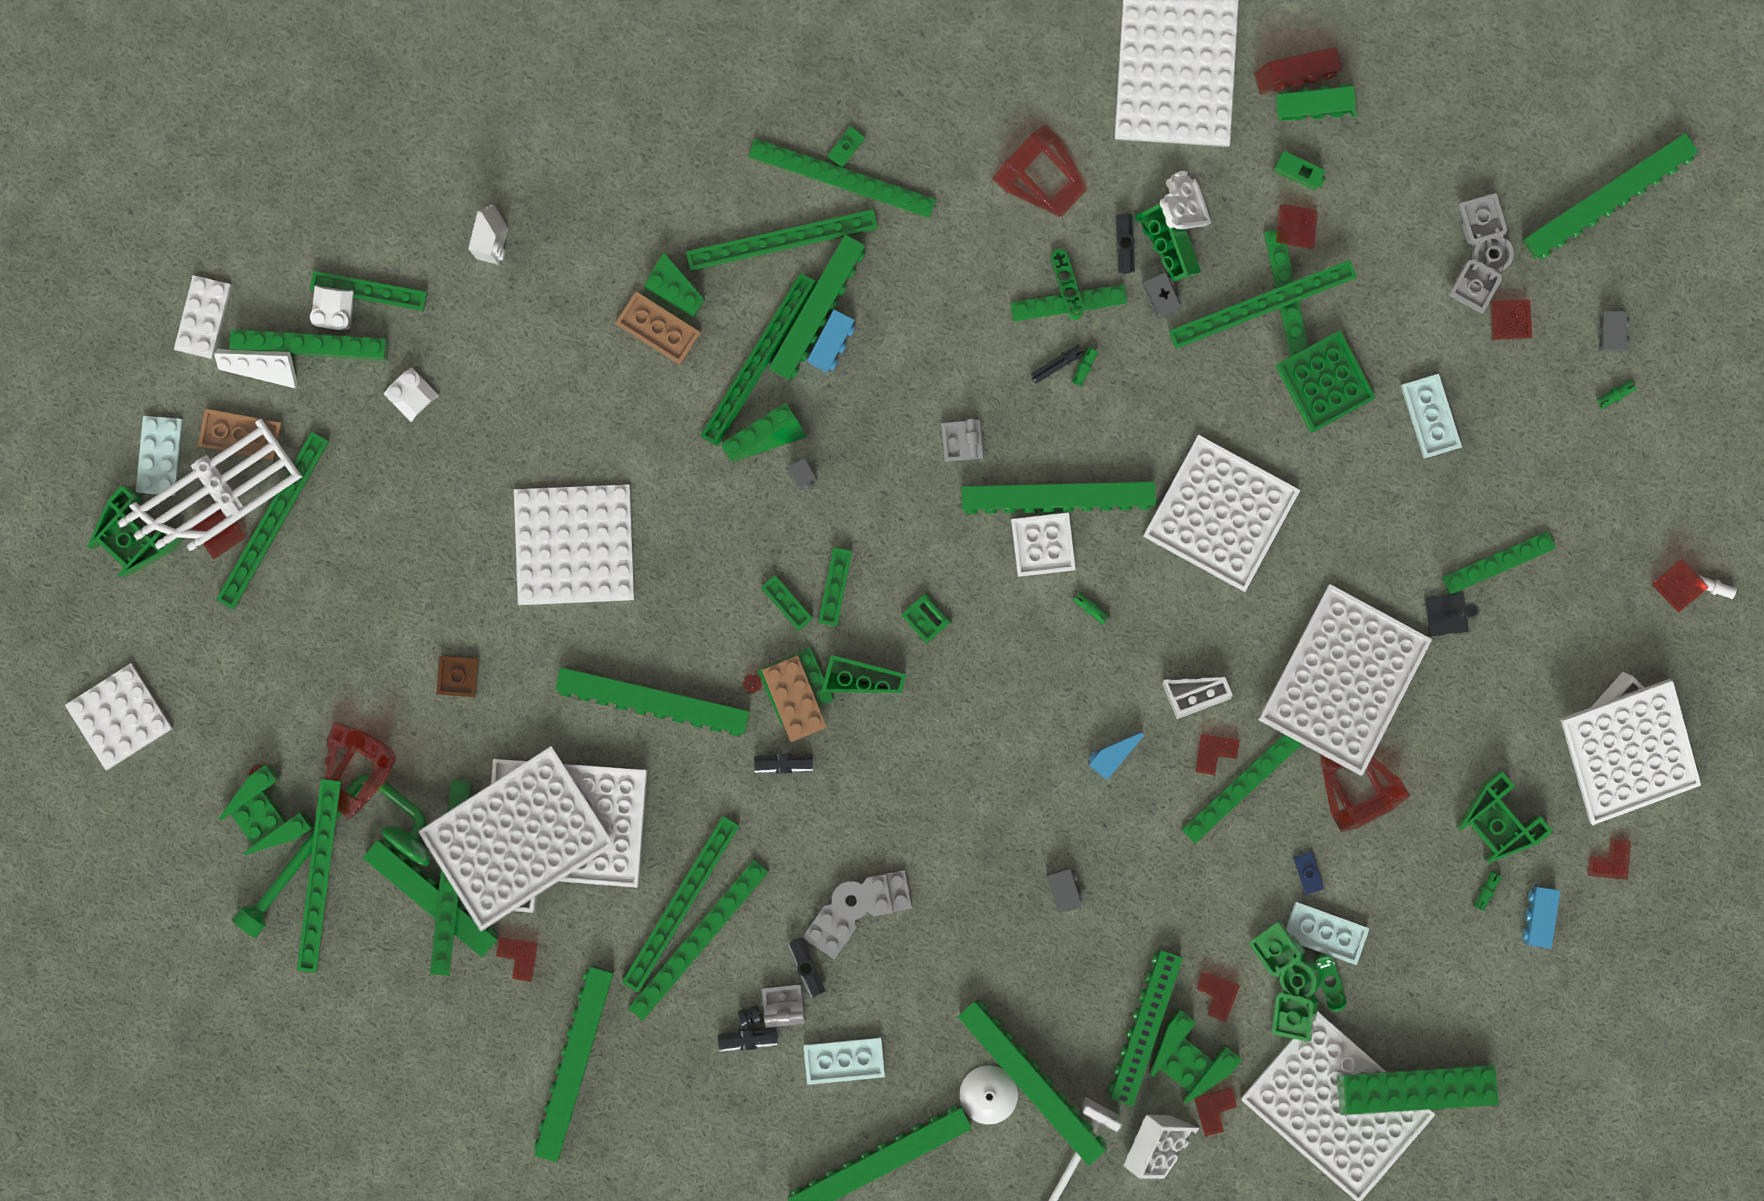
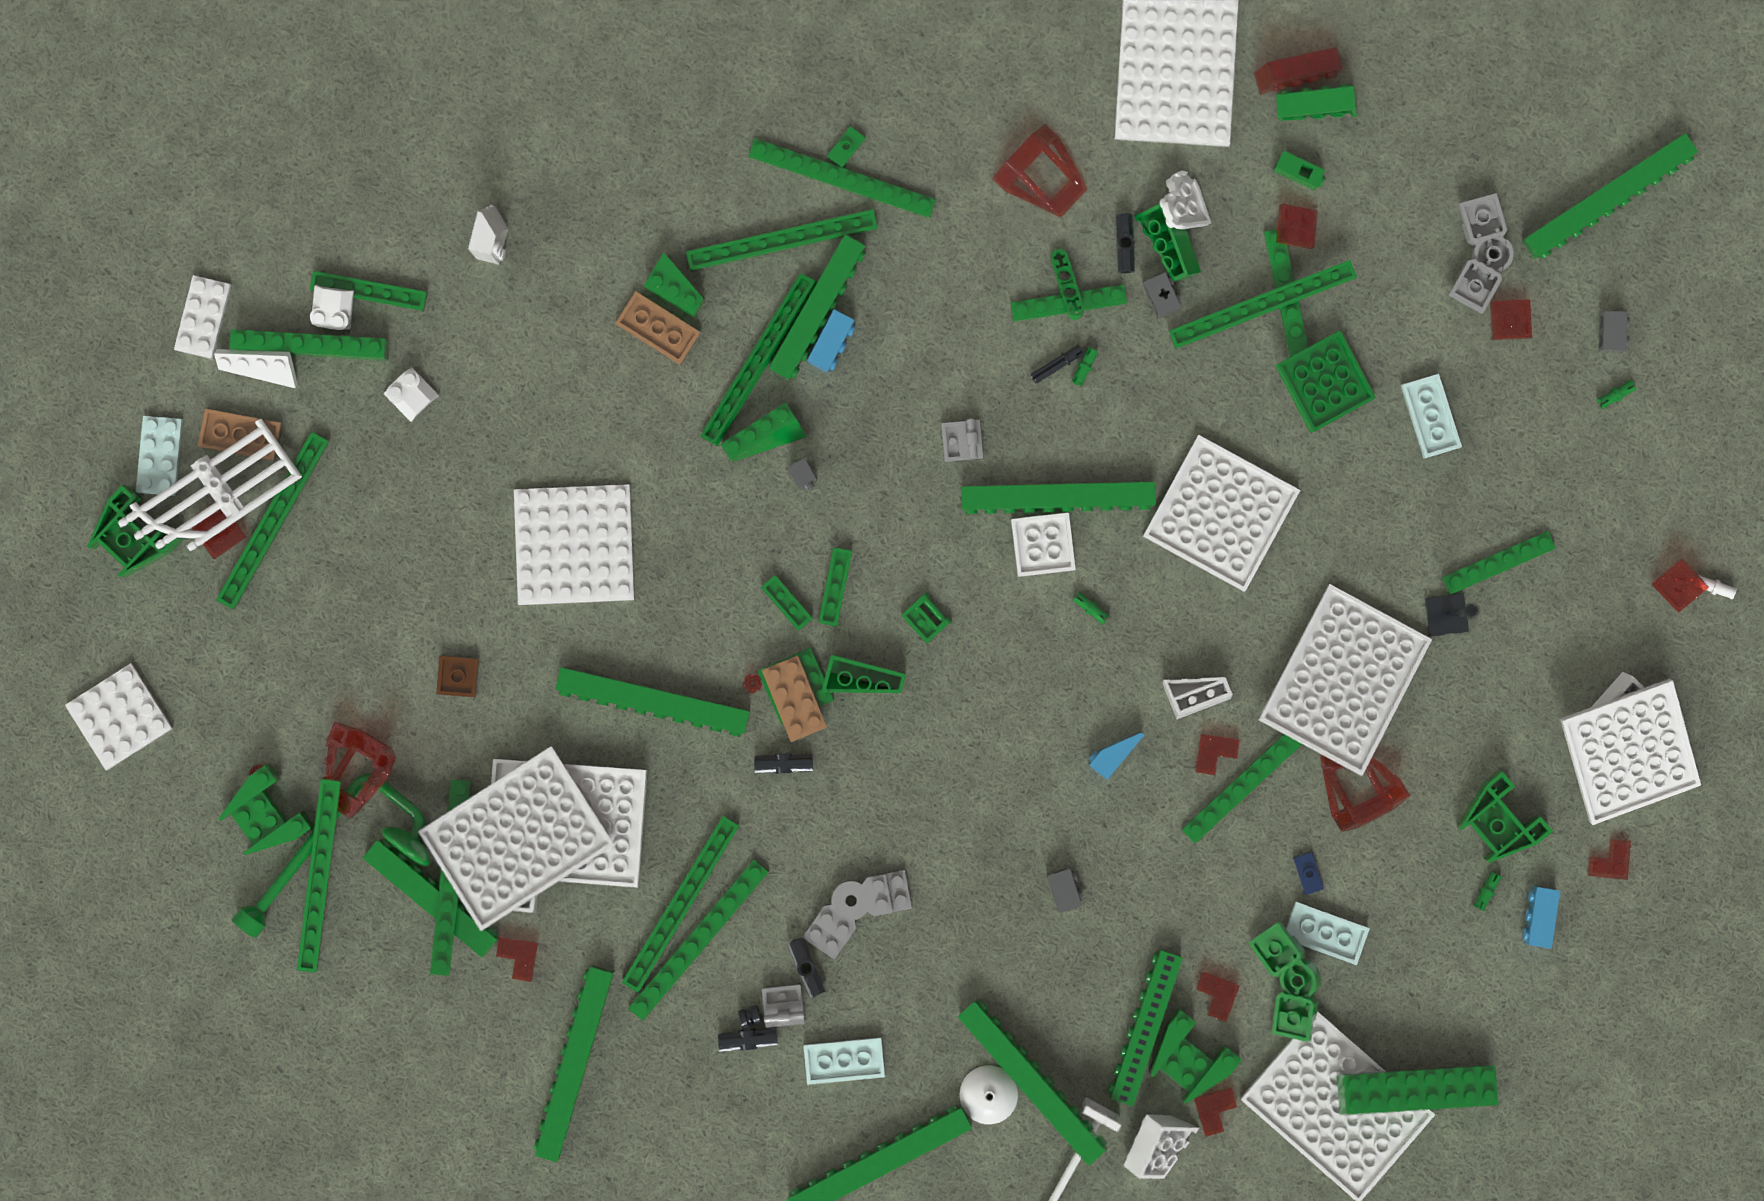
(1334, 995): green piece -> none

